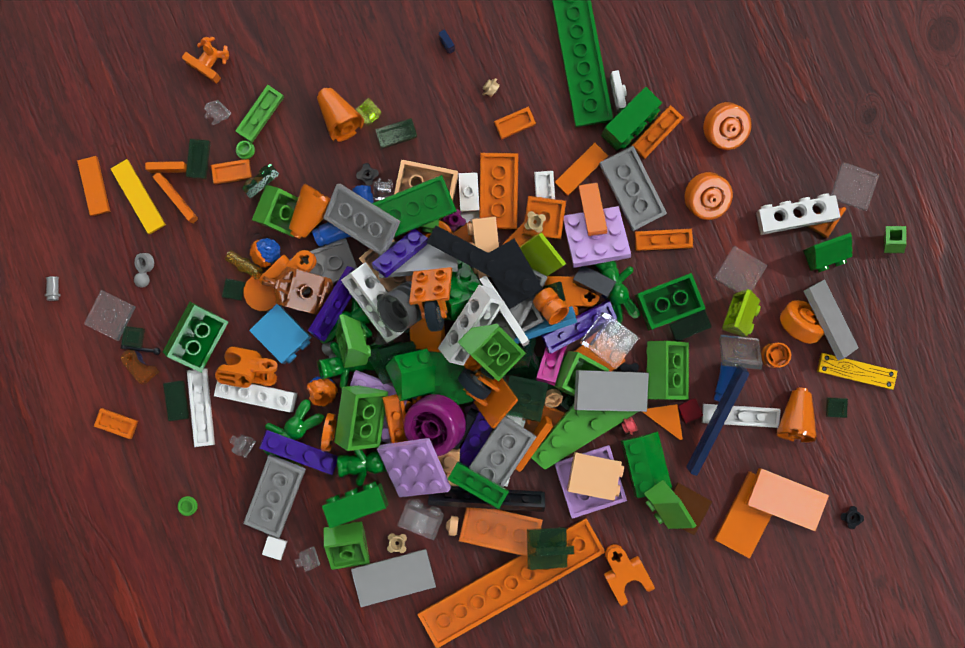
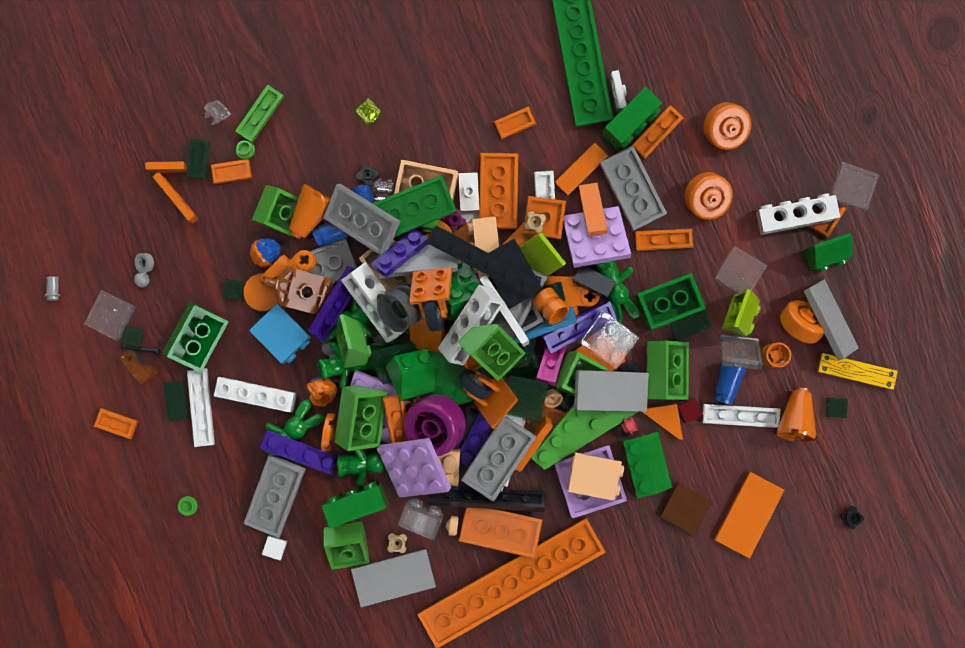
(93, 186): orange tile -> none
(138, 196): yellow tile -> none
(207, 59): orange piece -> none
(242, 445): clear tile -> none
(244, 264): clear yellow pin -> none
(246, 368): orange piece -> none
(256, 184): plate -> none
(308, 559): clear tile -> none
(338, 115): orange cone -> none
(396, 133): clear green plate -> none
(446, 41): dark blue tile -> none
(478, 485): green plate -> none
(490, 87): tan plate -> none
(547, 548): clear green bracket -> none
(625, 571): orange piece -> none
(668, 507): bright green slope -> none
(717, 420): dark blue tile -> none
(786, 499): tile -> none
(895, 239): bright green brick -> none

